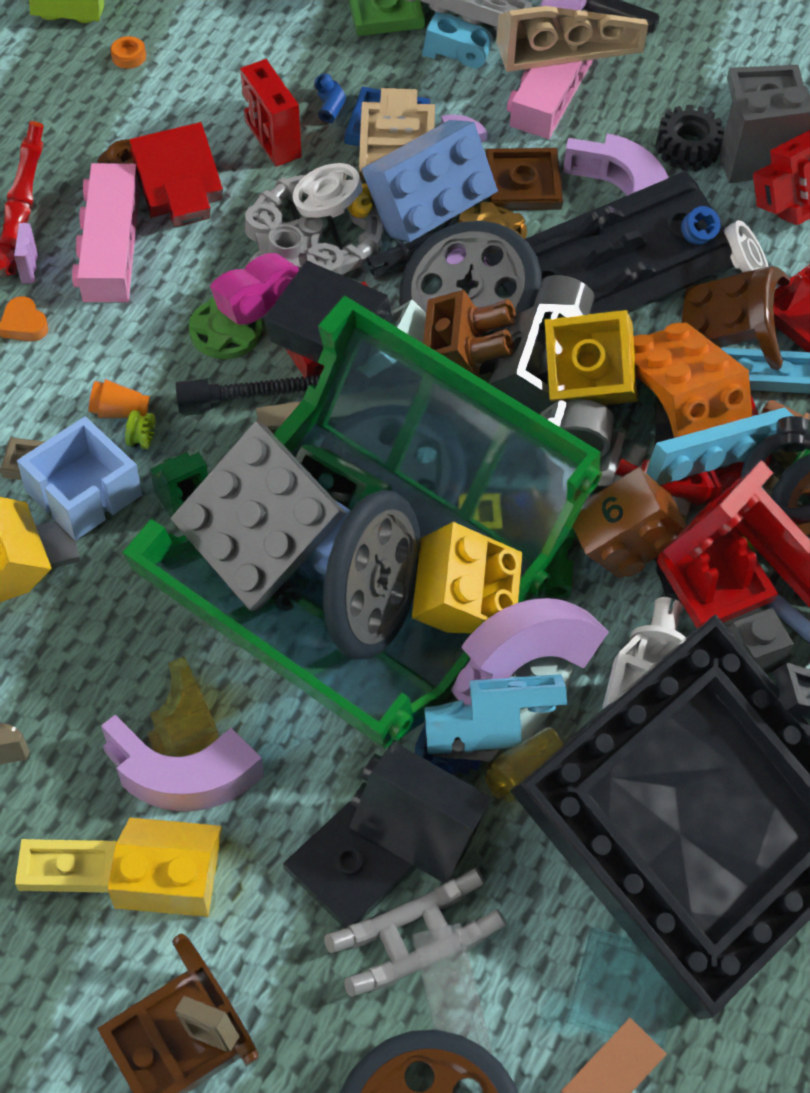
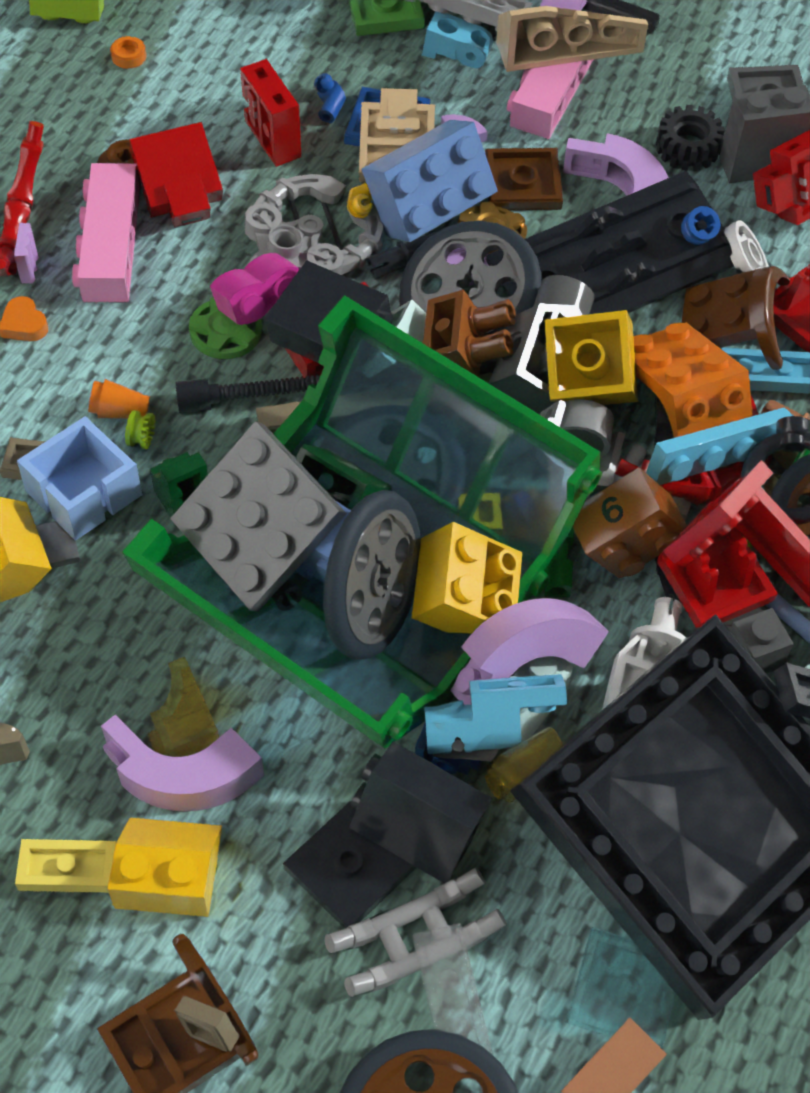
(327, 190): white wheel -> none

